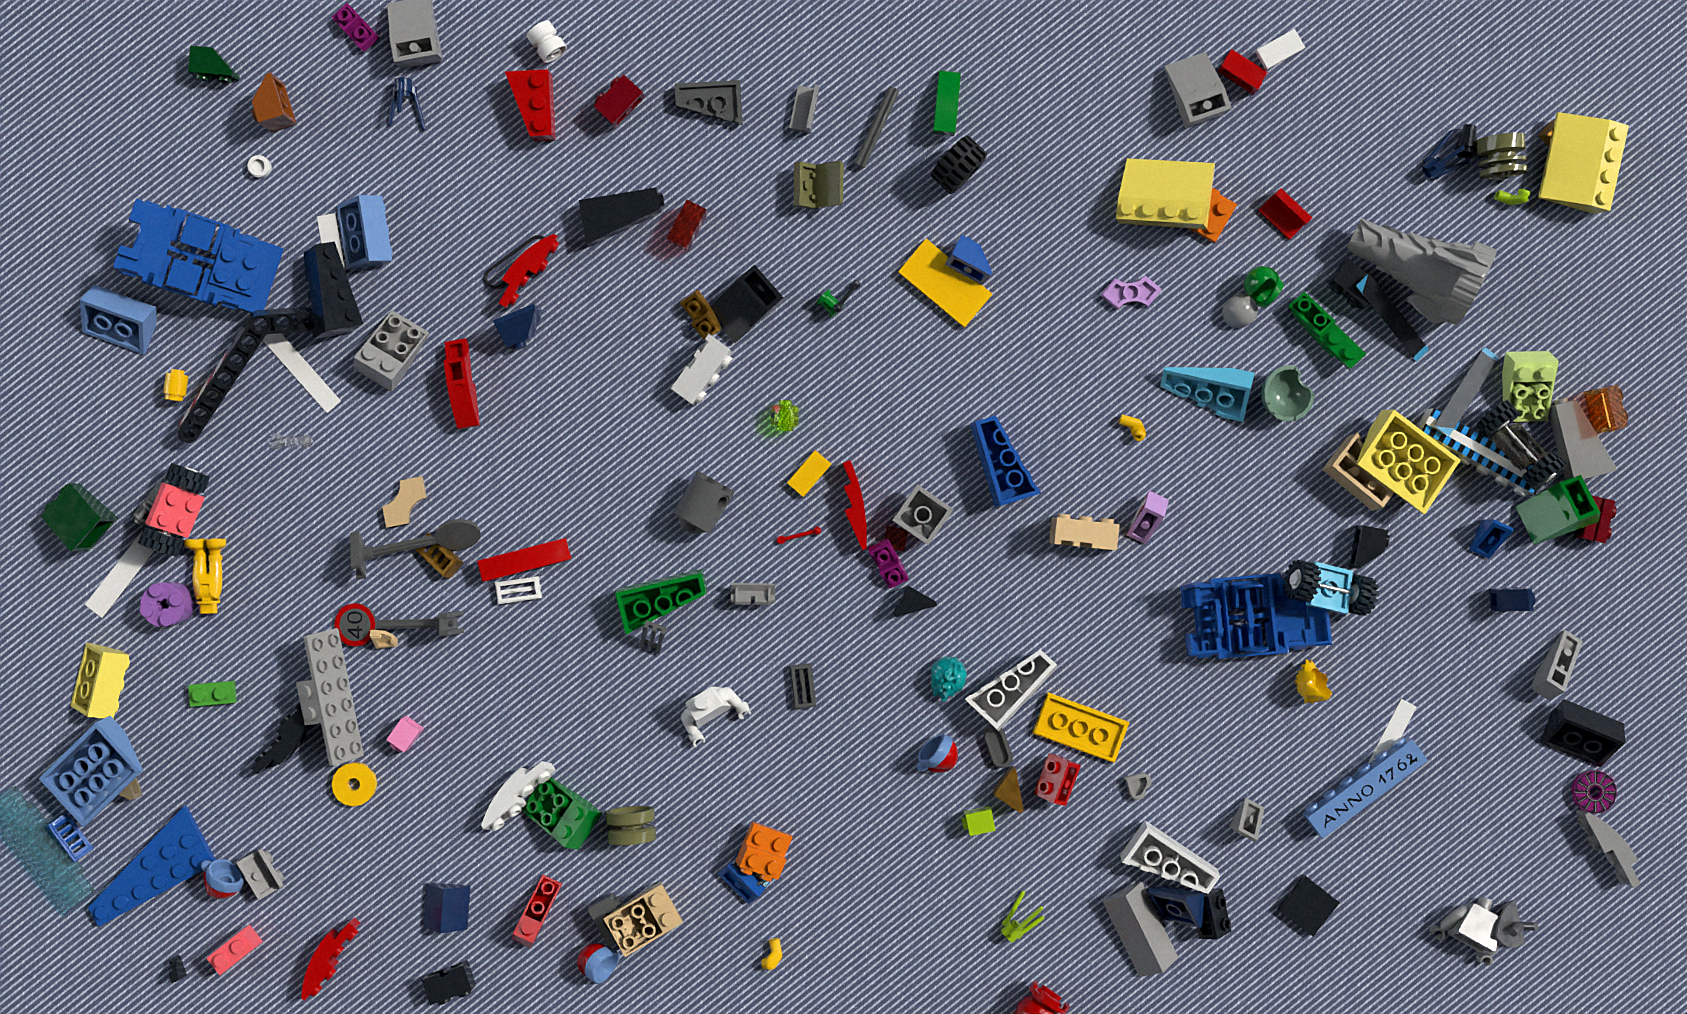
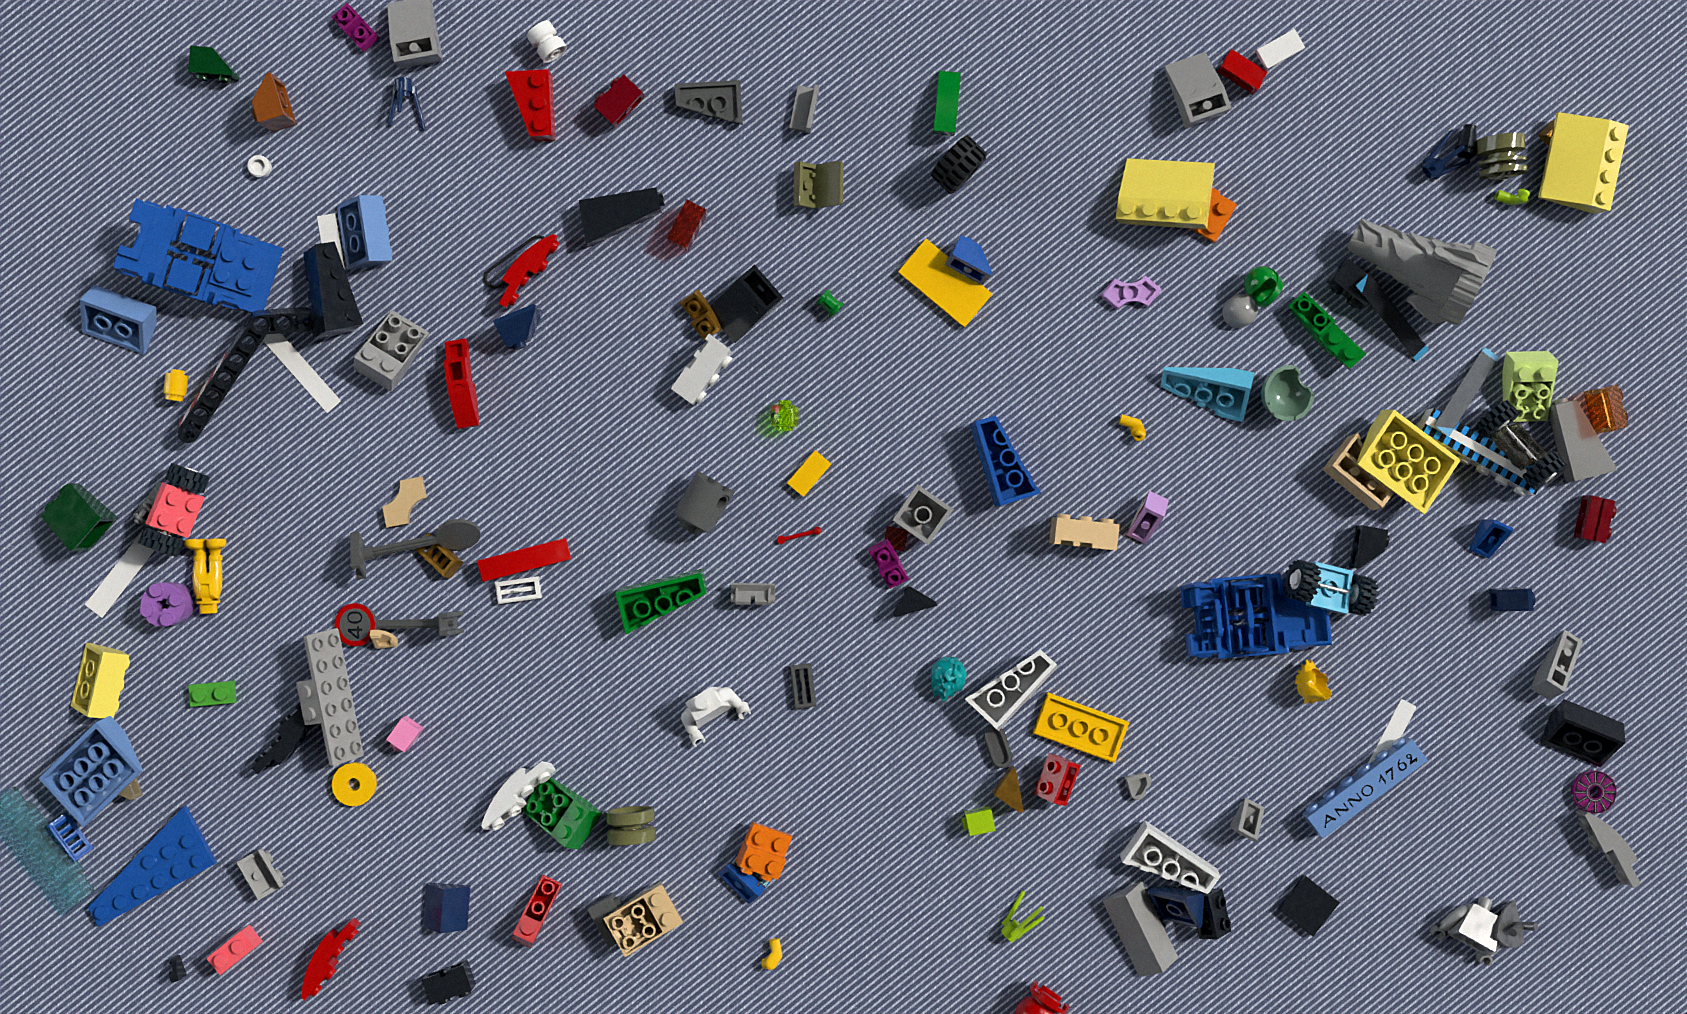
(221, 878): medium blue piece -> none
(289, 441): clear piece -> none
(597, 962): medium blue piece -> none
(650, 643): dark grey tile -> none
(854, 286): black hinge -> none
(856, 513): red slope -> none
(876, 127): dark grey axle -> none
(938, 755): medium blue piece -> none
(1285, 213): red panel -> none
(1558, 510): green slope -> none

